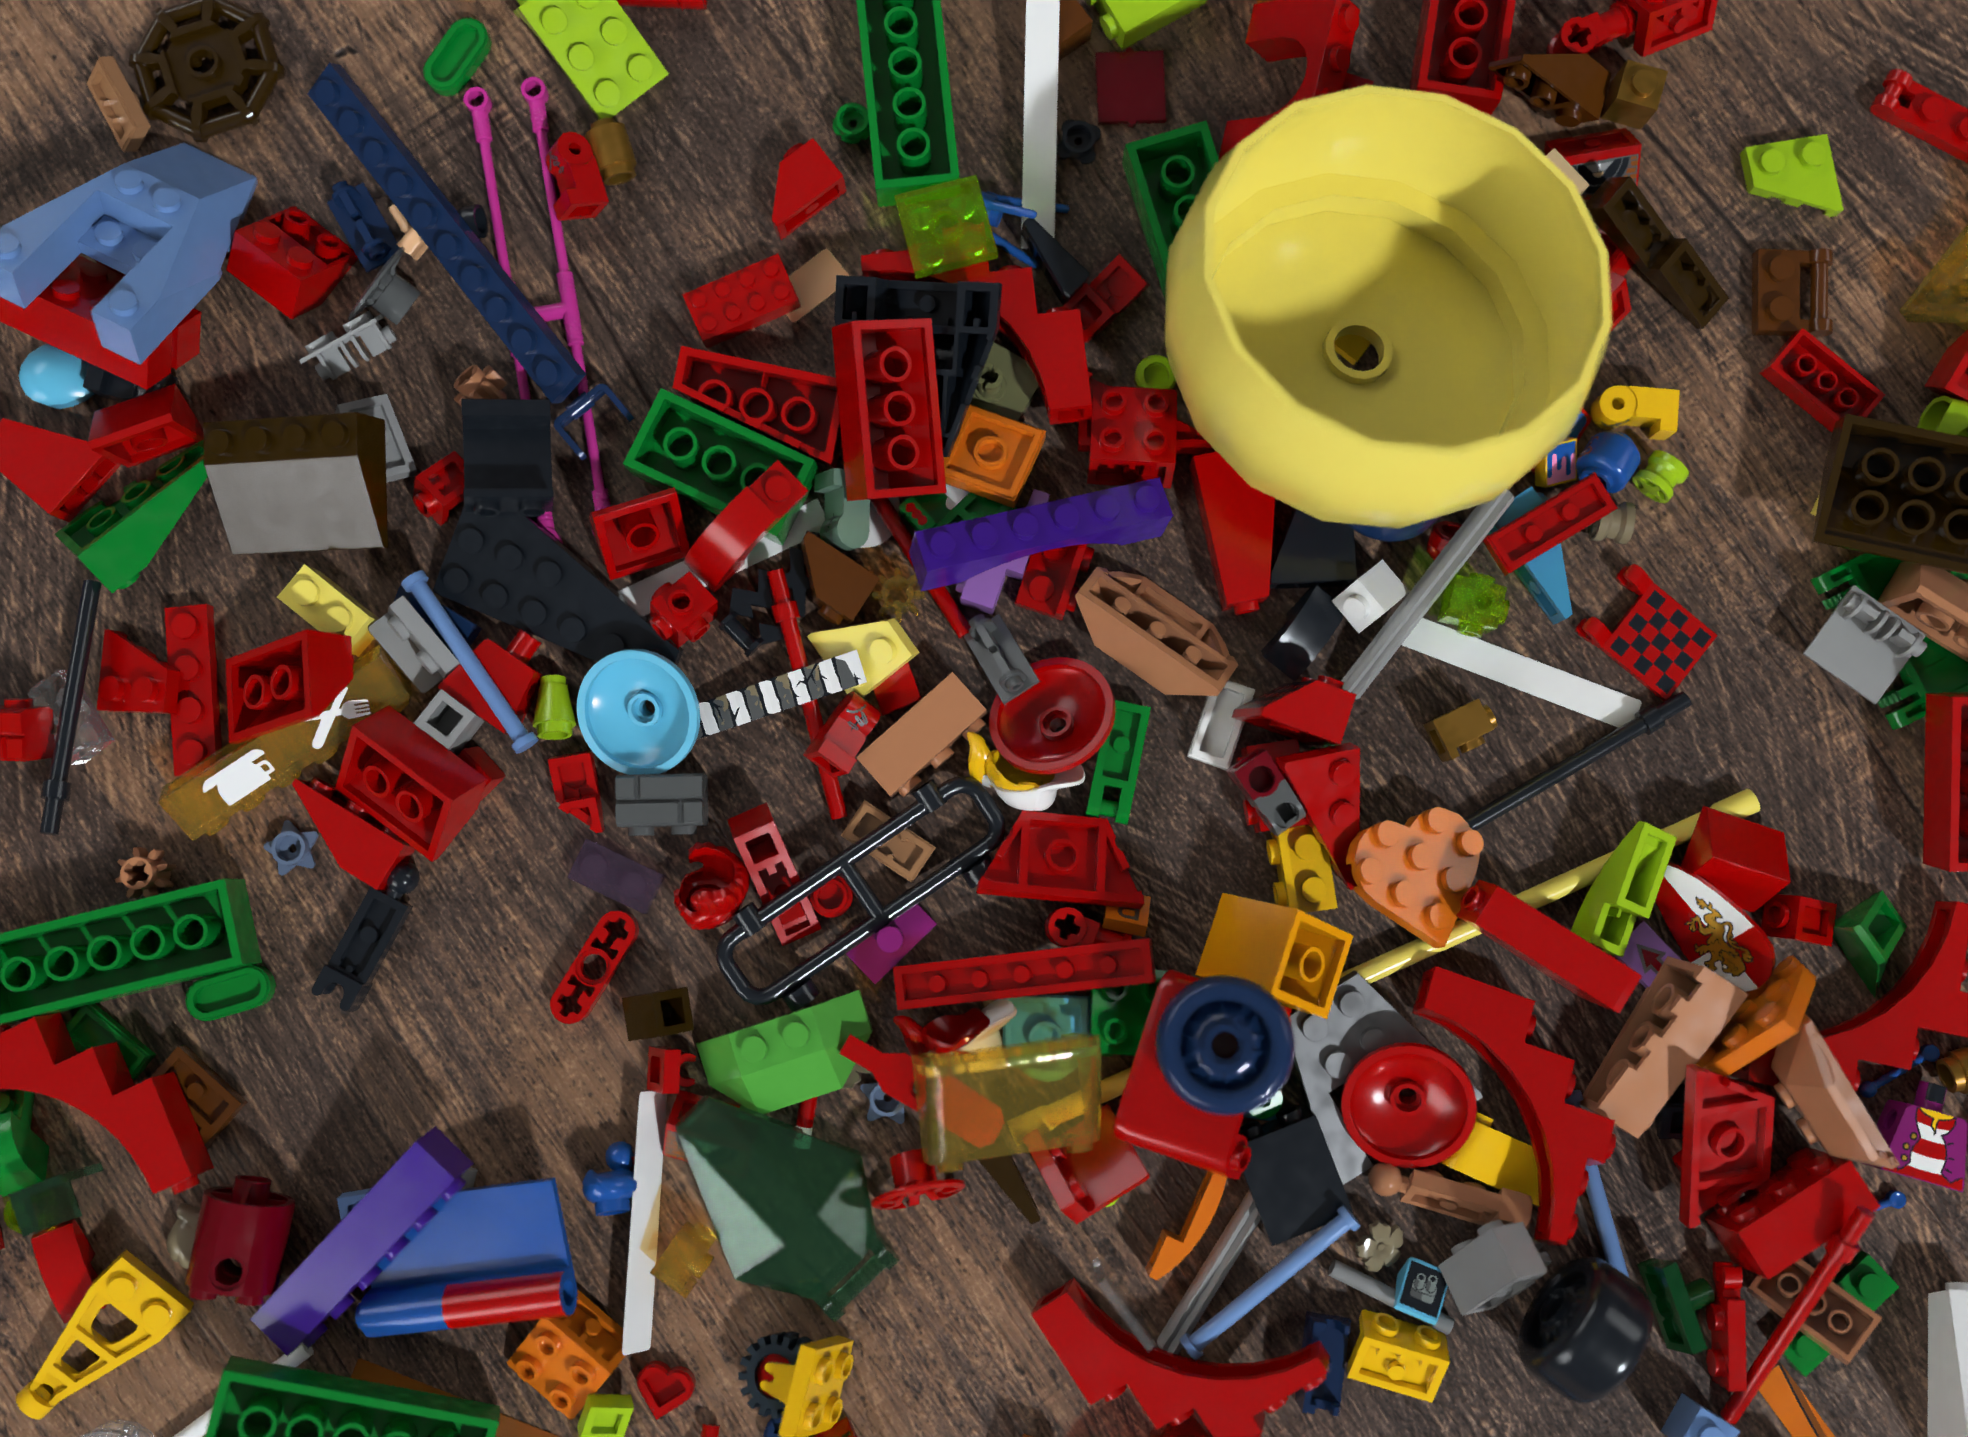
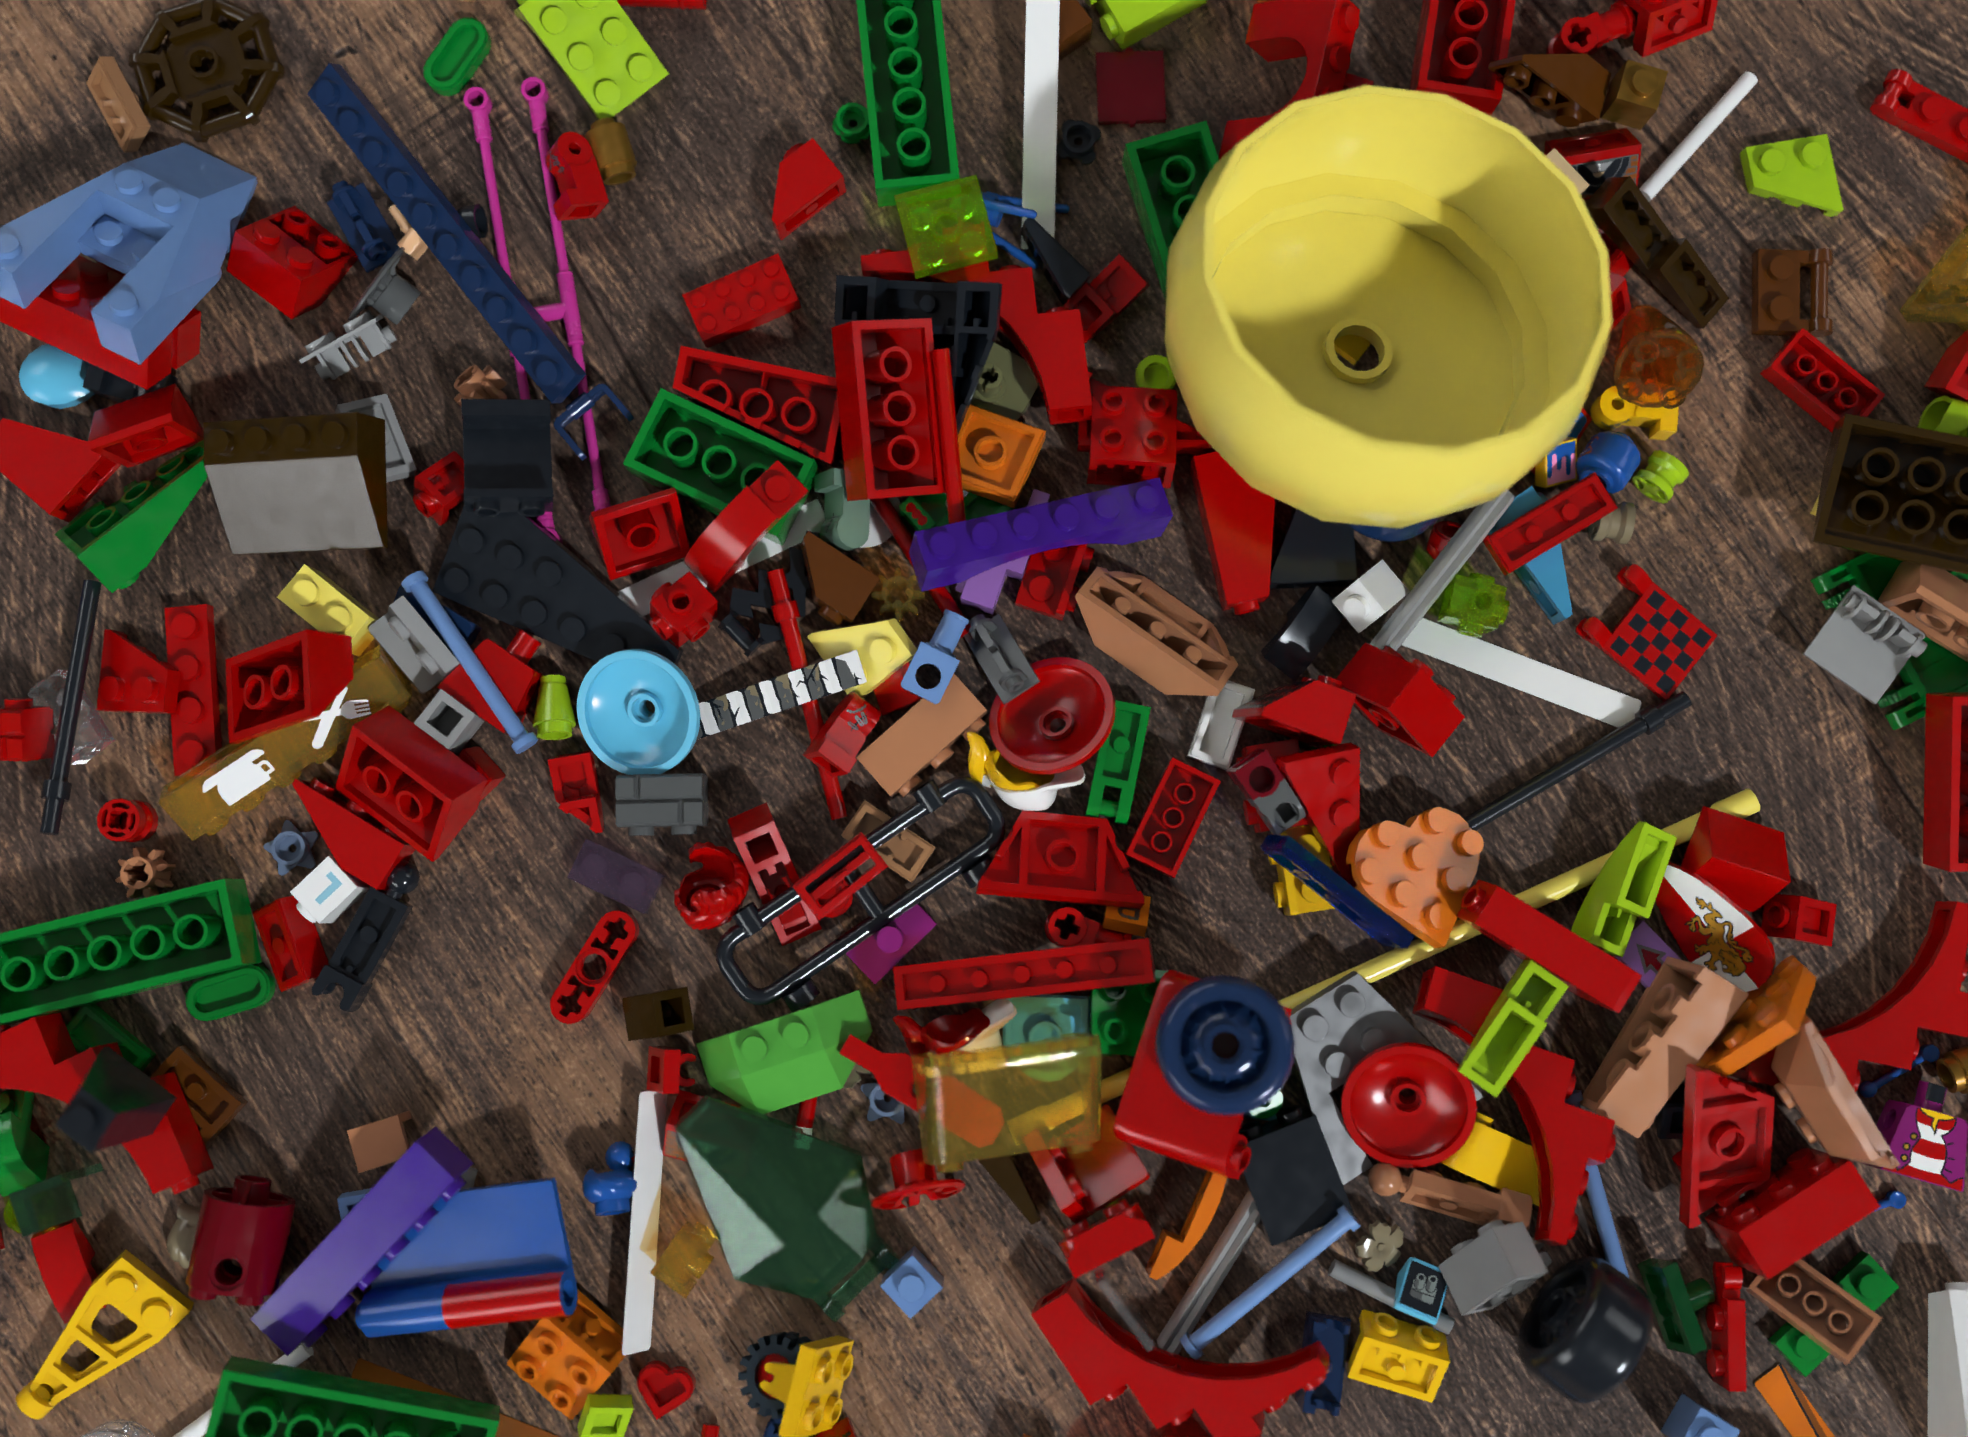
(113, 1104): none -> black slope
(137, 823): none -> red wheel
(290, 943): none -> red slope
(327, 892): none -> white brick
(379, 1142): none -> nougat panel
(815, 282): light nougat sticker -> none
(827, 863): none -> red tile
(912, 1282): none -> medium blue brick
(938, 653): none -> medium blue bracket
(949, 435): none -> red bar
(1105, 1239): none -> red slope
(1172, 817): none -> red piece
(1279, 949): light orange slope -> none
(1336, 891): none -> clear blue tile
(1401, 698): none -> red brick
(1460, 729): pearl gold brick -> none
(1512, 1026): none -> lime slope
(1655, 360): none -> clear orange cone
(1698, 135): none -> white bar
(1840, 1249): red bar -> none
(1869, 936): green slope -> none

